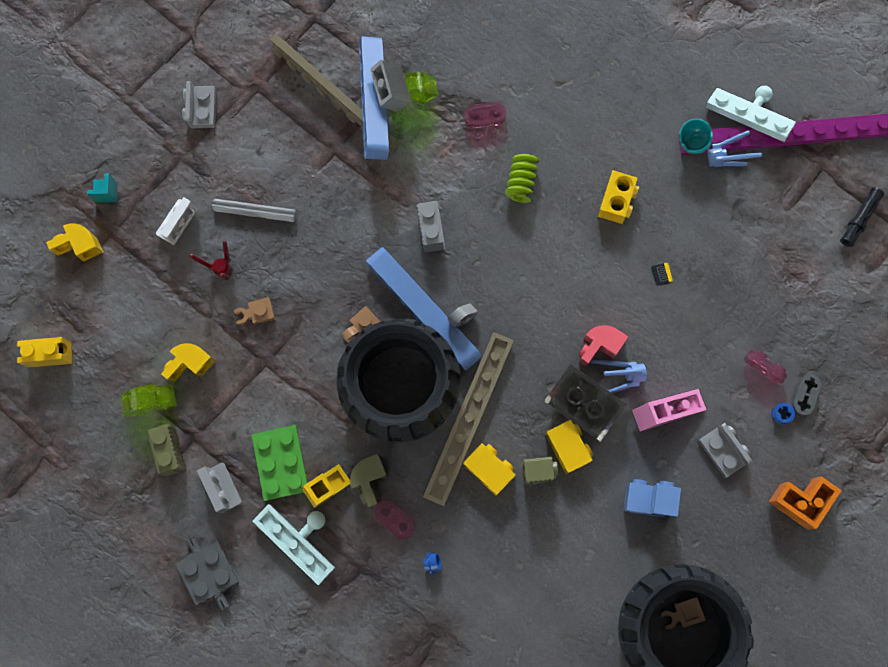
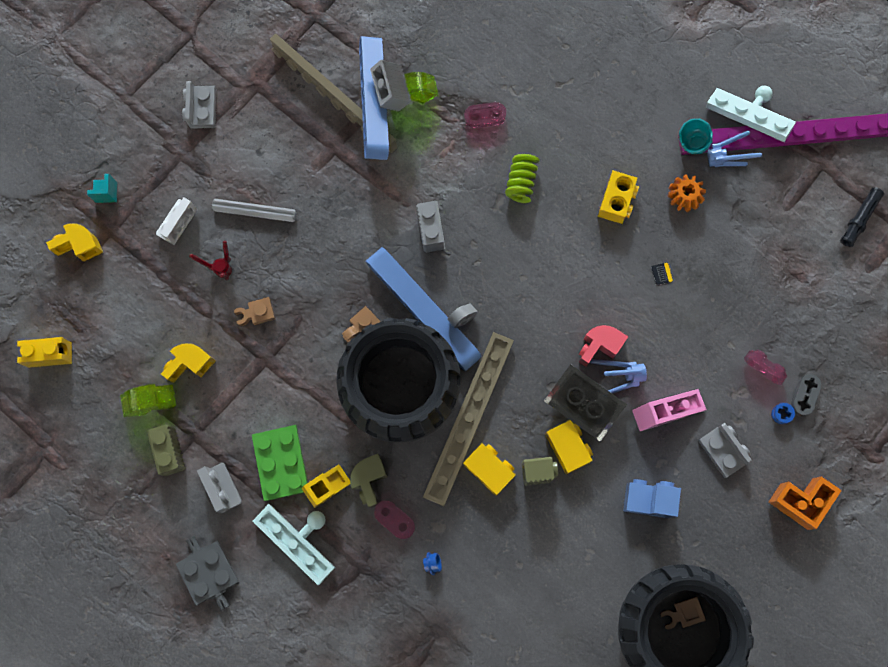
(694, 189): none -> orange gear

